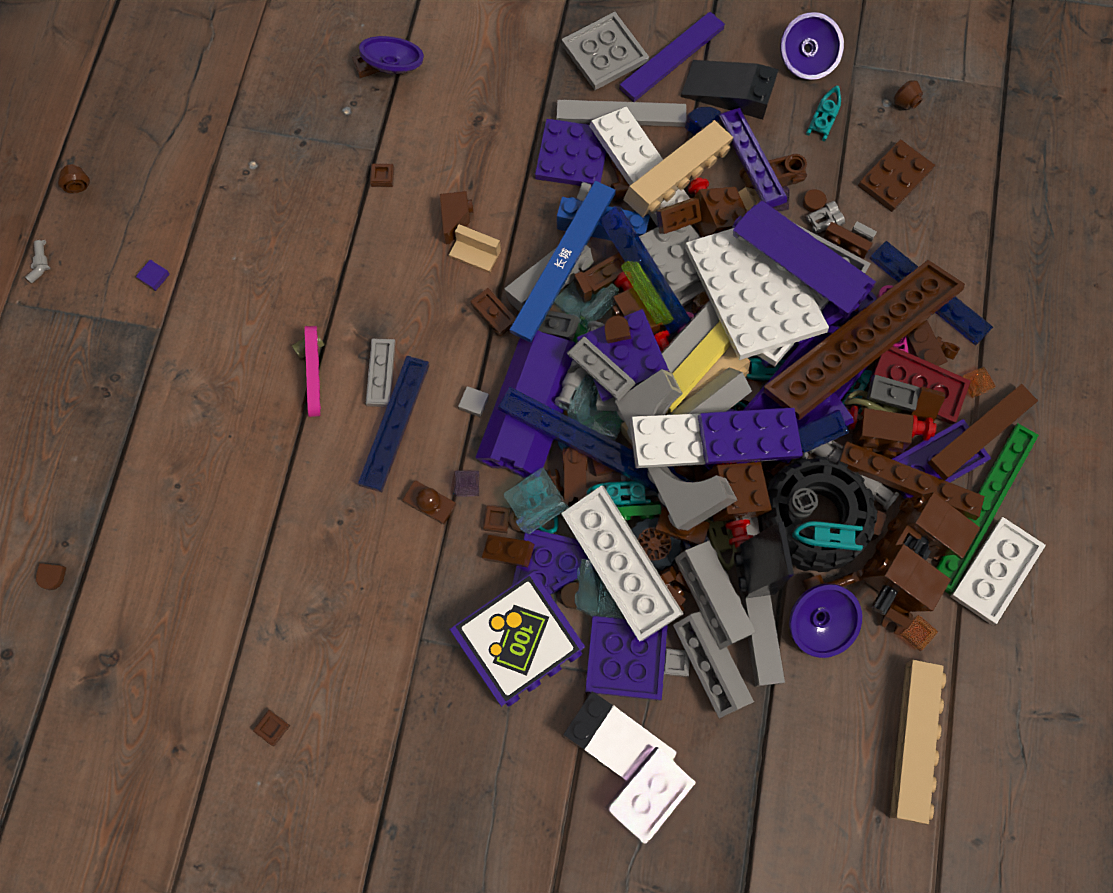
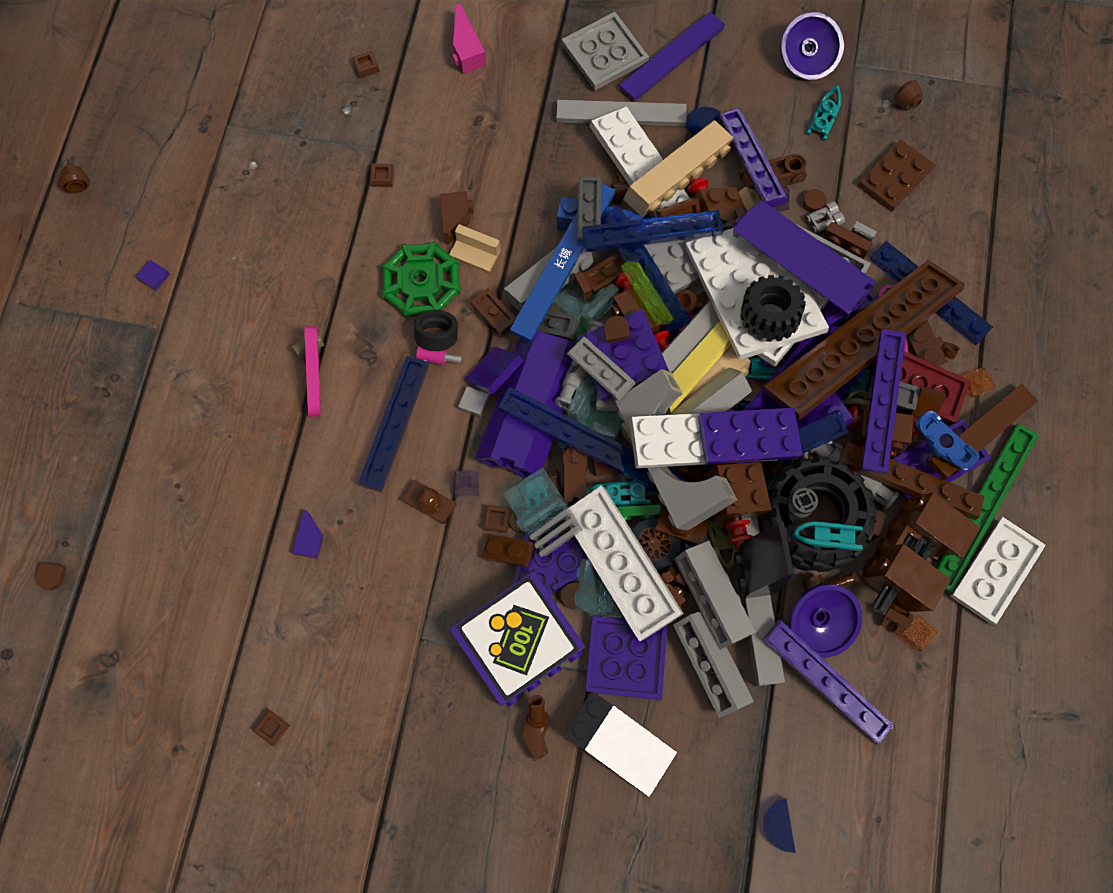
(39, 263): light grey piece -> none
(308, 538): none -> dark purple tile
(380, 372): light grey tile -> none
(391, 54): dark purple dish -> none
(420, 290): none -> green plate
(432, 341): none -> black tyre
(437, 357): none -> dark pink piece
(467, 47): none -> dark pink slope
(494, 370): none -> dark purple tile
(536, 727): none -> reddish brown arm
(539, 543): none -> light grey tile
(570, 154): dark purple plate -> none
(588, 204): none -> dark grey tile
(650, 795): plate -> none
(652, 230): none -> clear blue plate
(676, 663): light grey tile -> none
(688, 300): none -> reddish brown tile
(731, 85): black slope -> none
(775, 292): none -> black tyre
(778, 826): none -> clear blue tile
(828, 682): none -> dark purple tile
(883, 402): none -> dark purple plate
(917, 742): tan brick -> none
(959, 453): none -> blue piece

